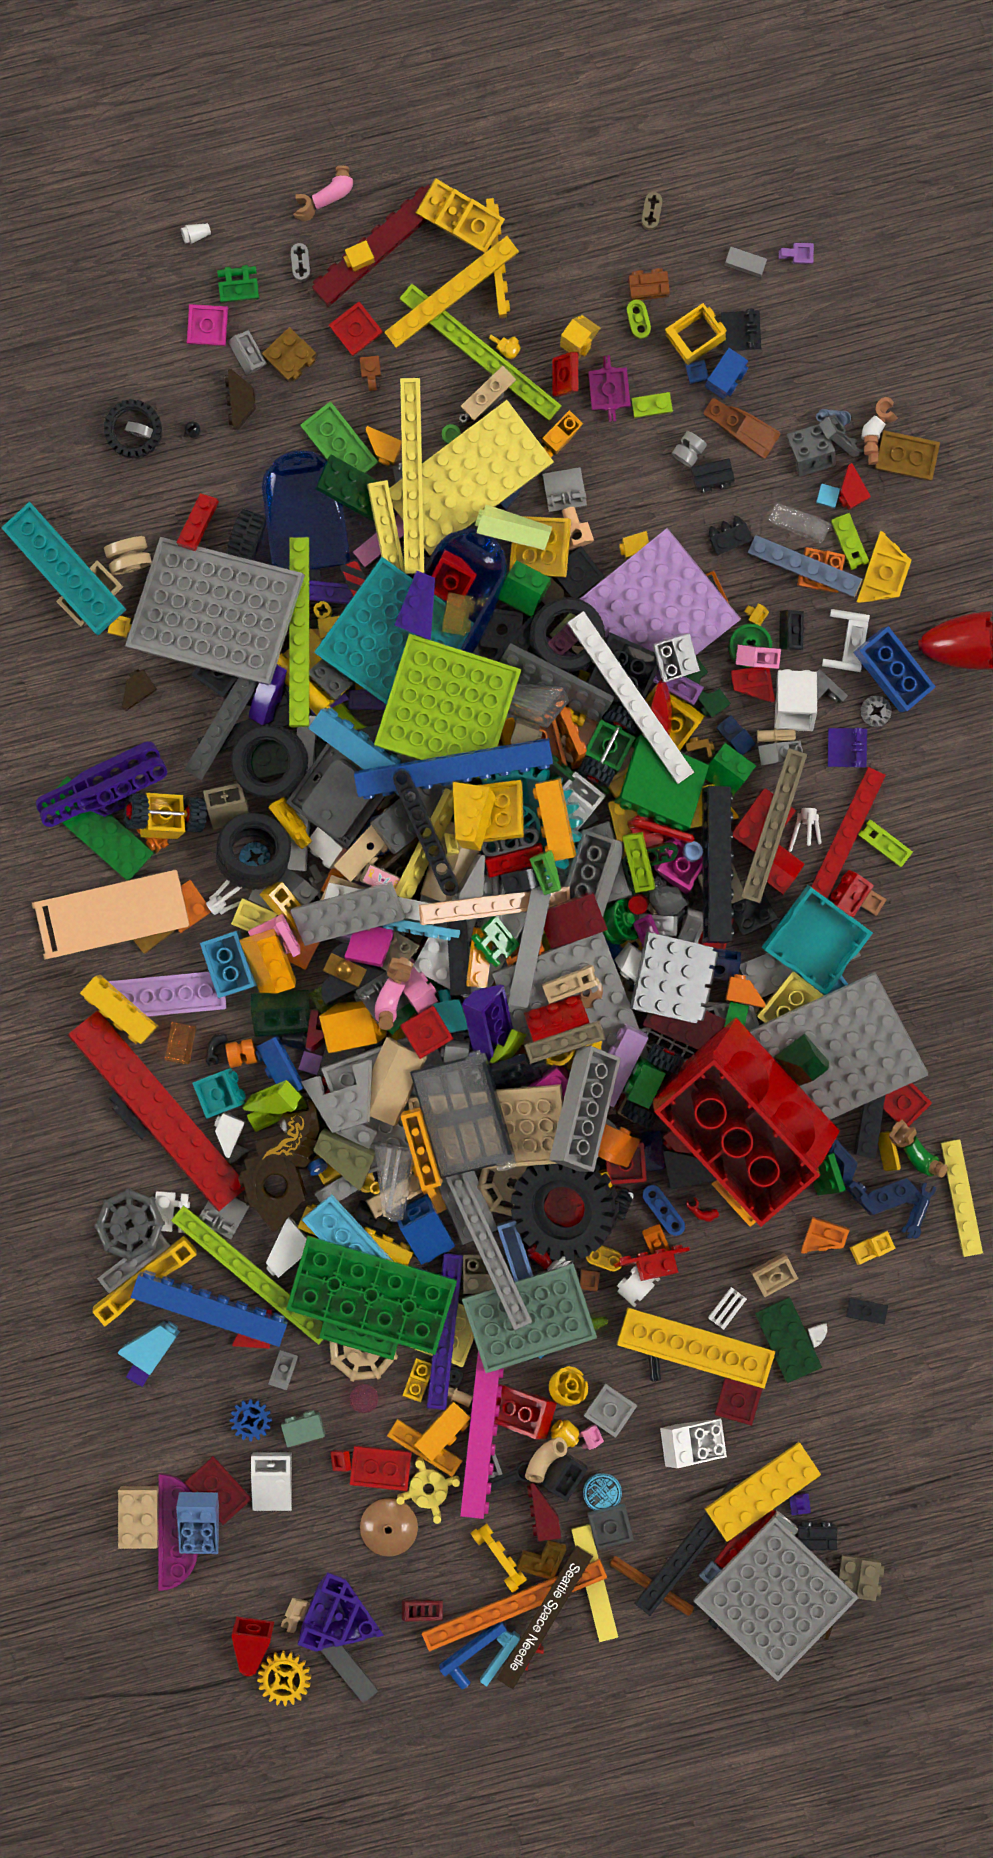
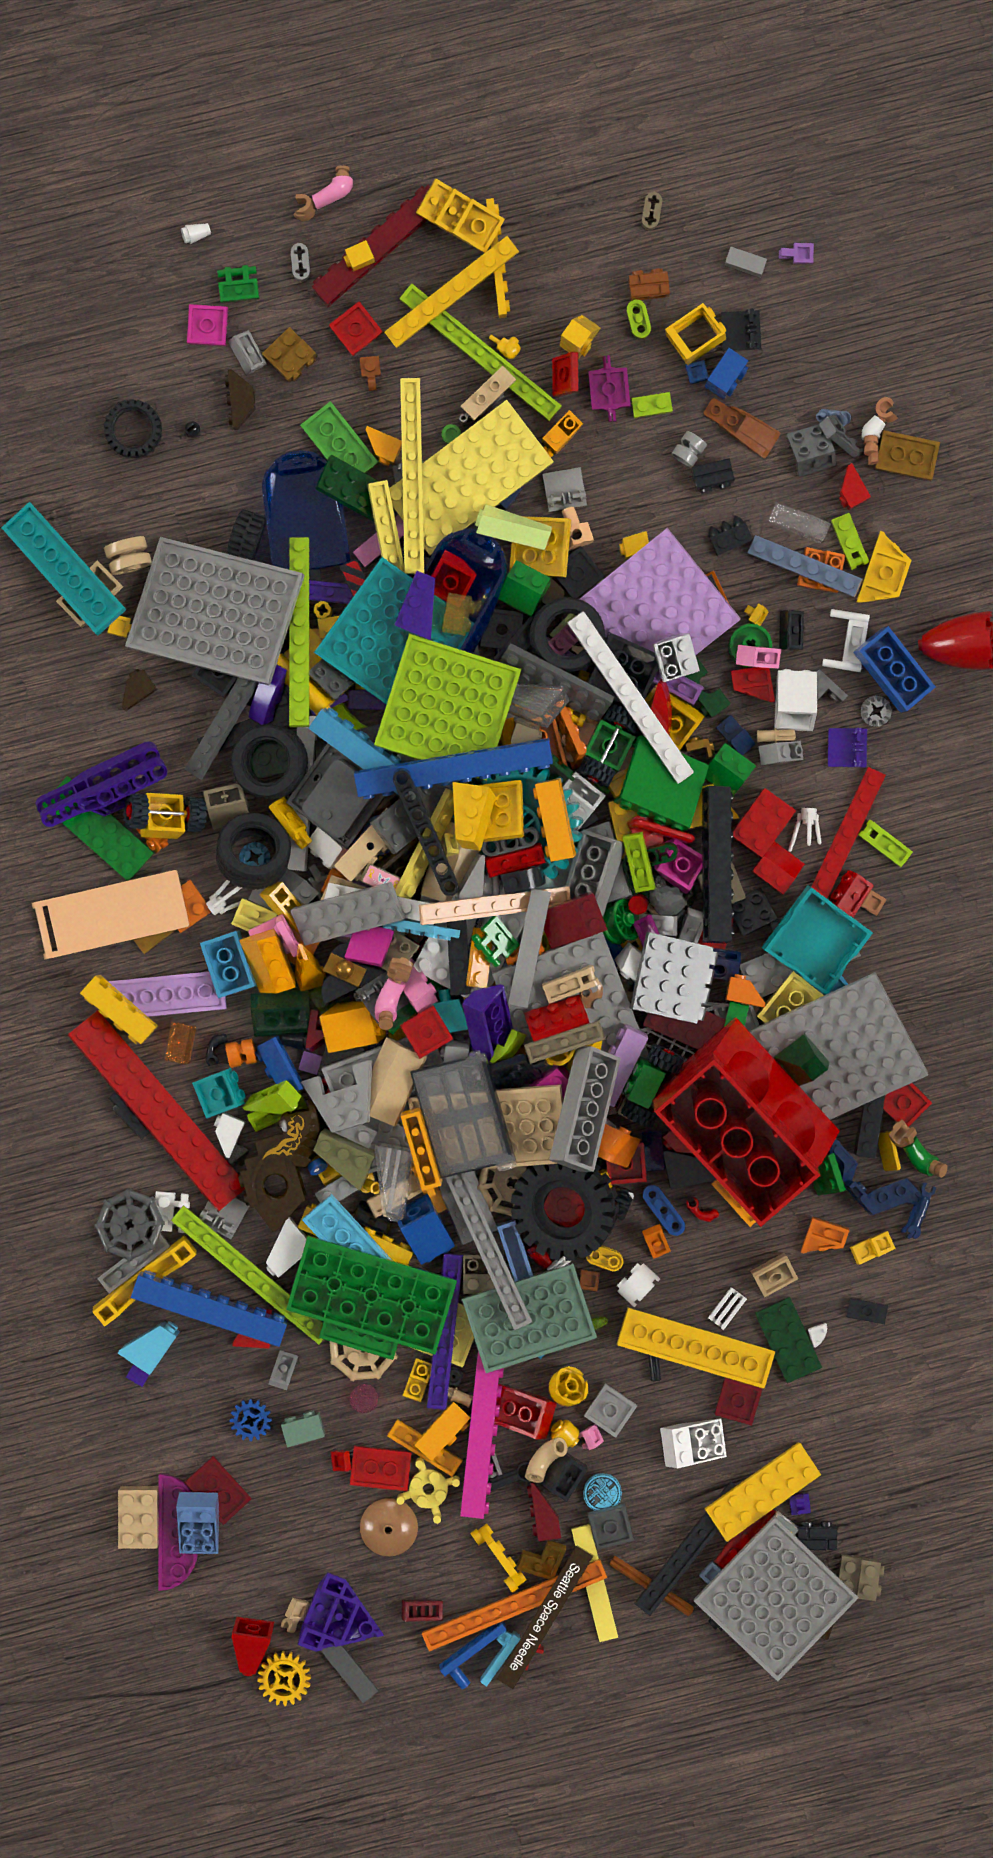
(138, 430): light grey beam -> none
(197, 522): red plate -> none
(271, 1481): white slope -> none
(307, 970): none -> light orange slope
(546, 860): bright green slope -> none
(656, 1265): red bracket -> none
(692, 851): light blue tile -> none
(774, 825): dark tan plate -> none
(827, 495): medium azure tile -> none
(961, 1198): light yellow plate -> none

